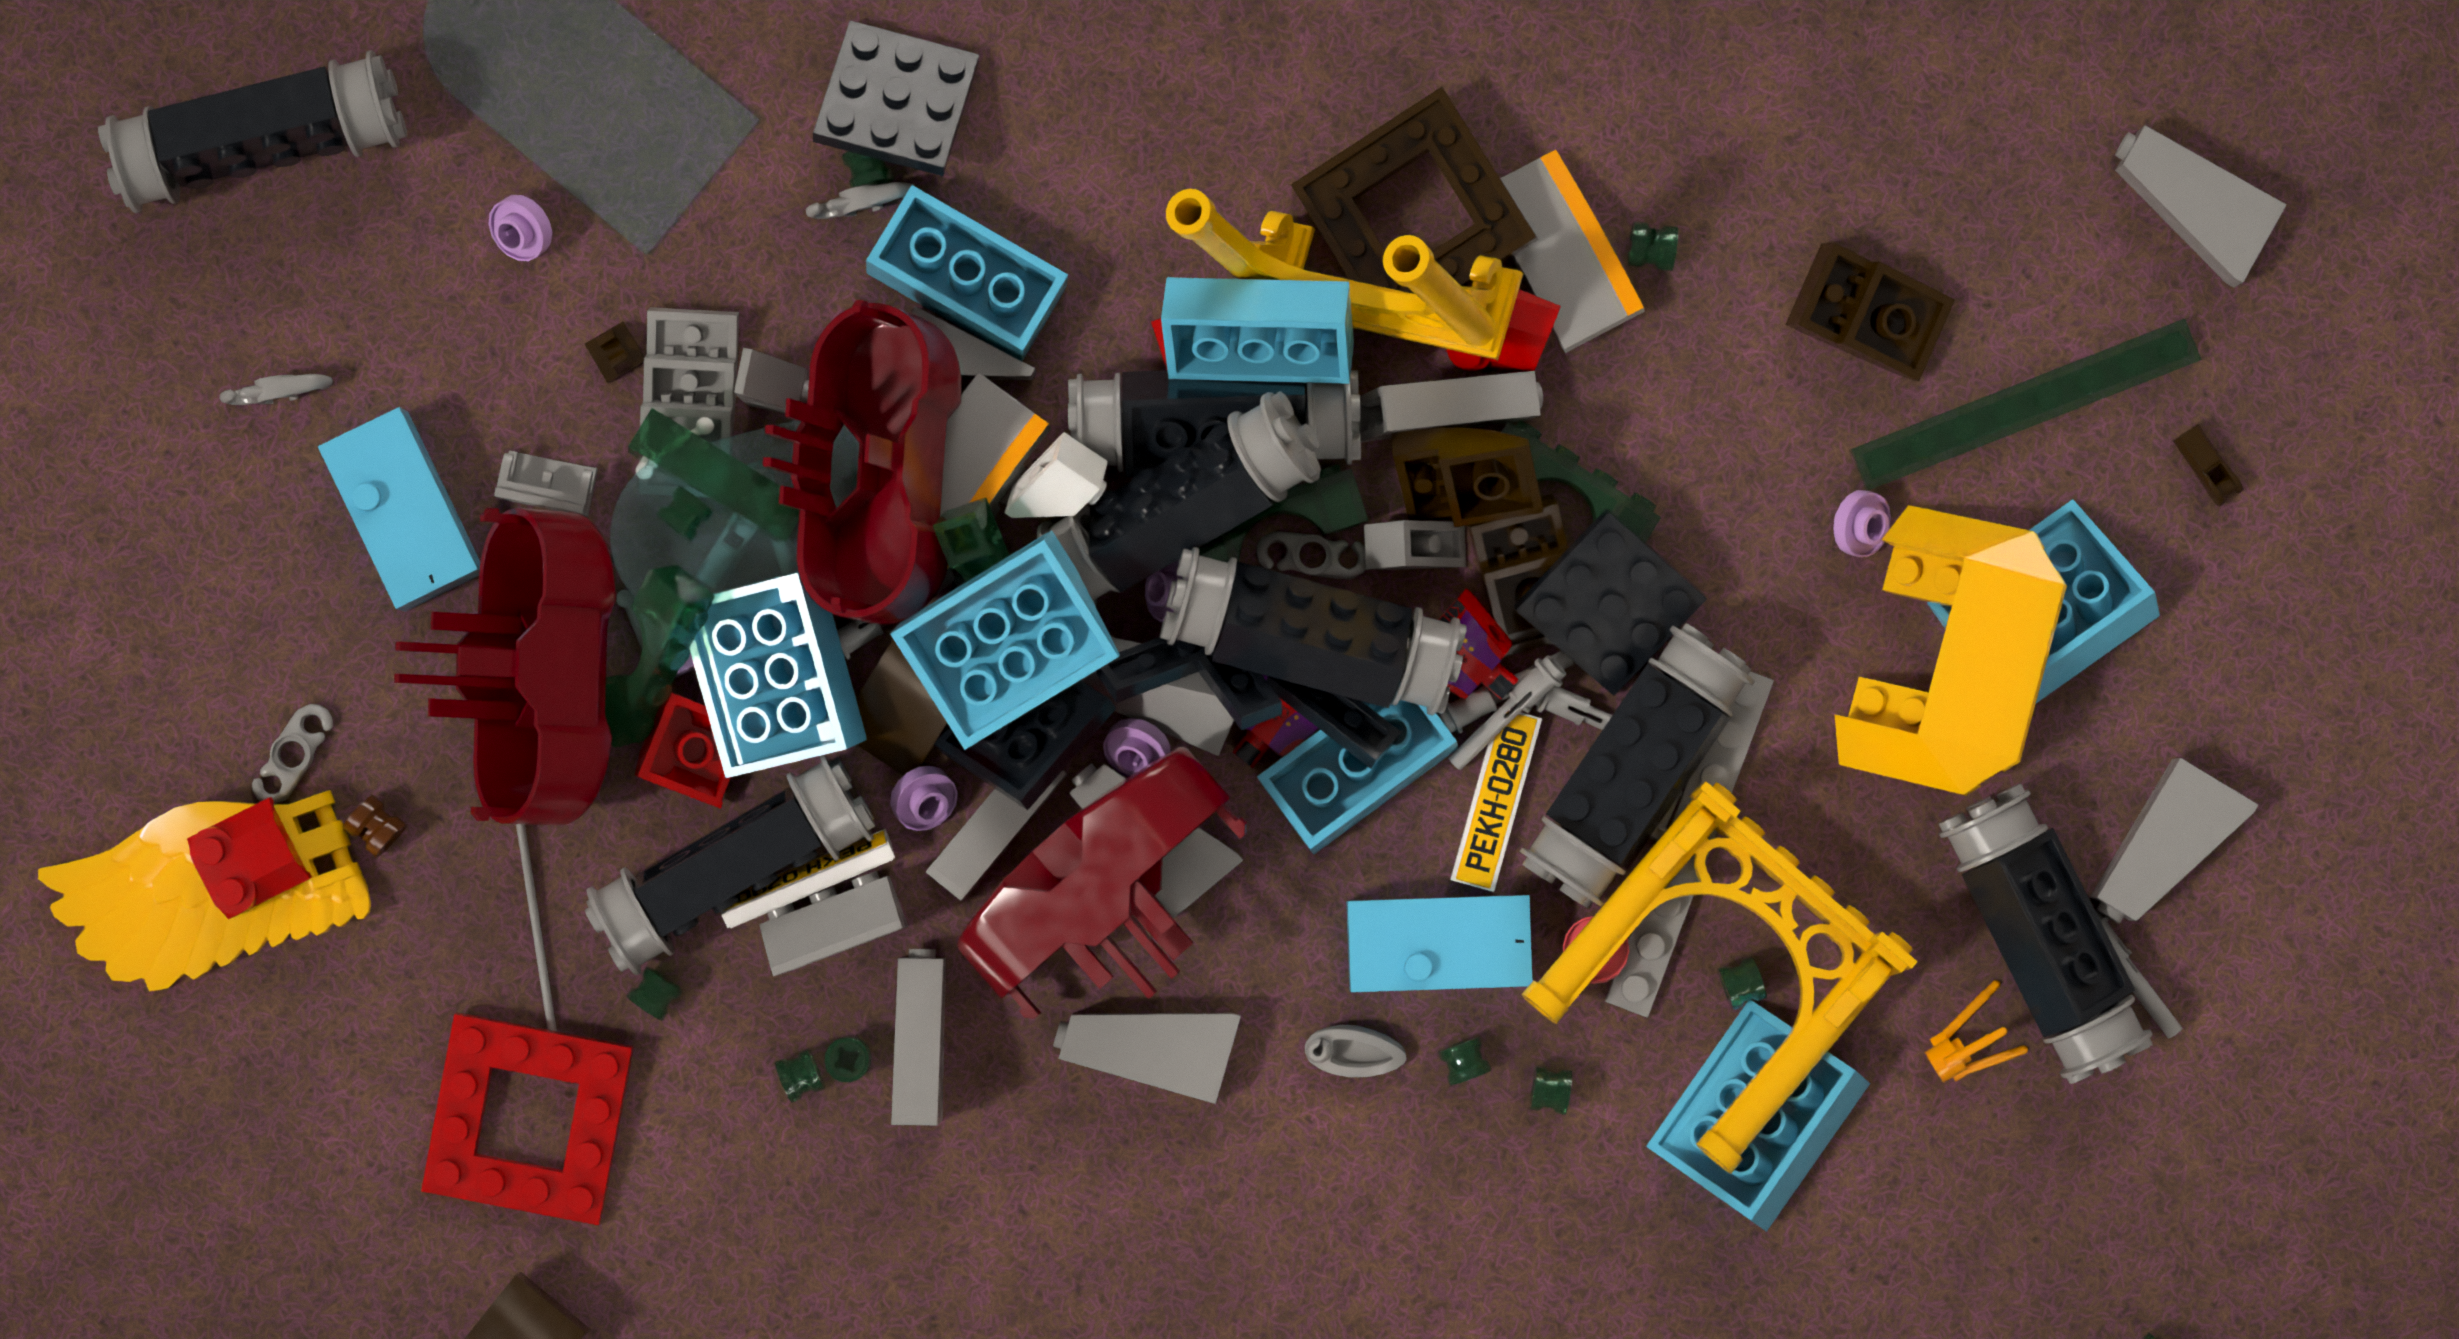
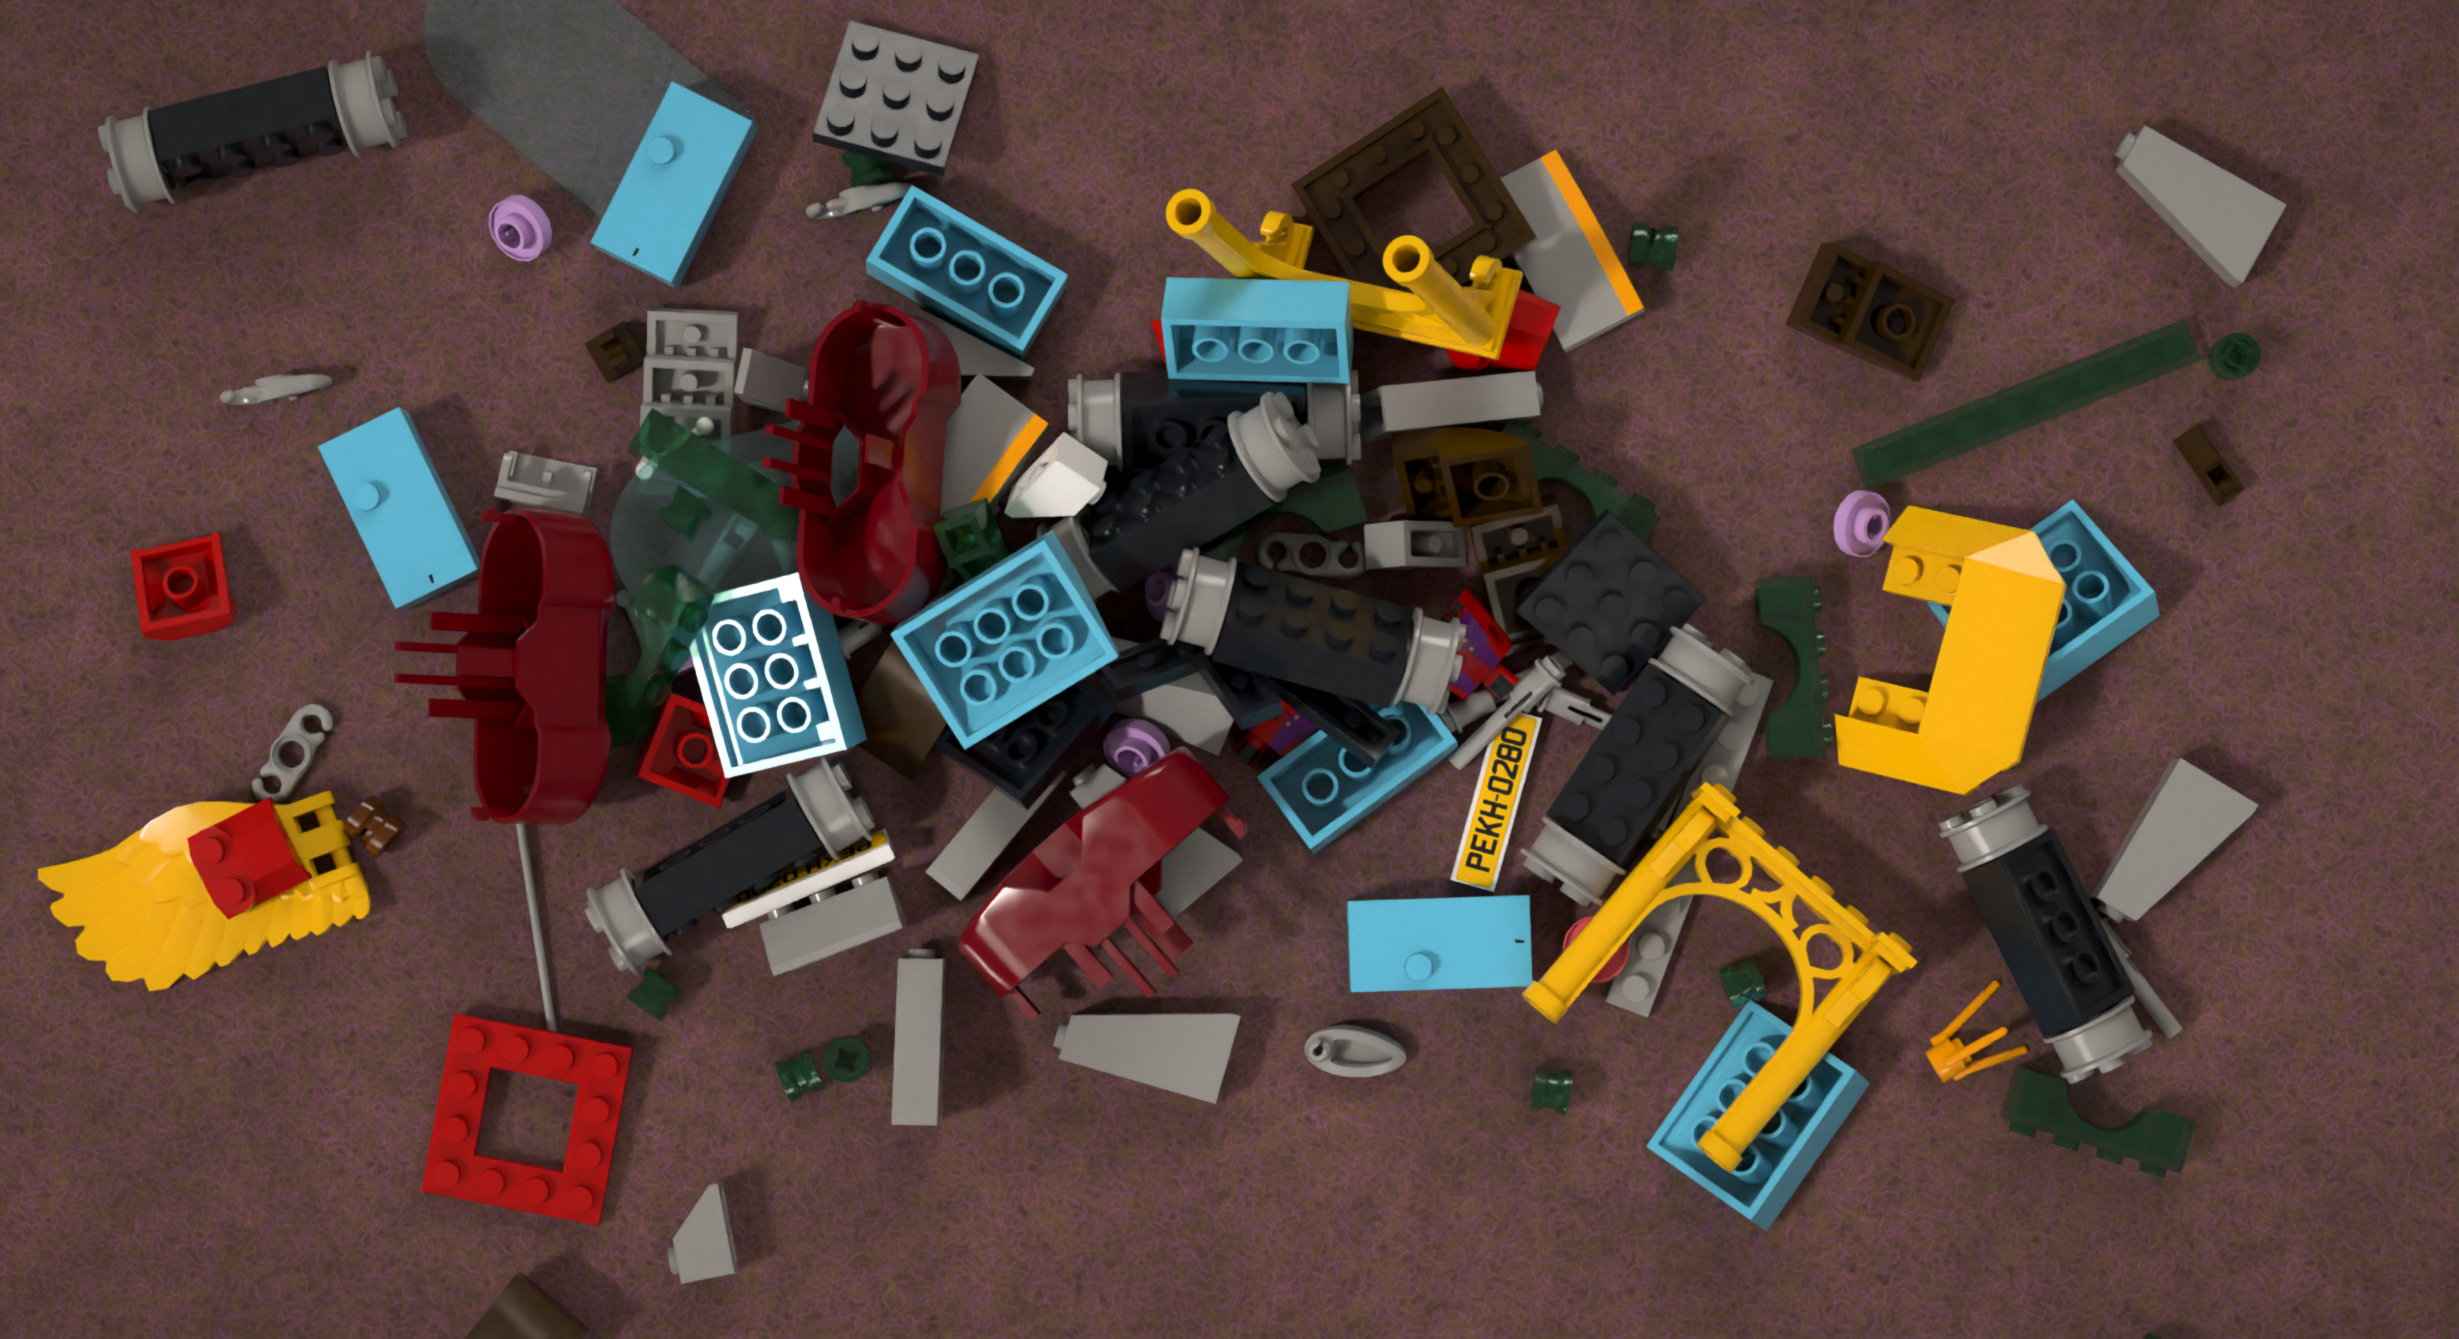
(183, 589): none -> red slope
(674, 185): none -> medium azure brick
(705, 1240): none -> light grey slope
(923, 798): lavender plate -> none
(1464, 1060): clear green wheel -> none
(1789, 610): none -> clear green arch
(2150, 1137): none -> clear green arch
(2224, 359): none -> clear green wheel

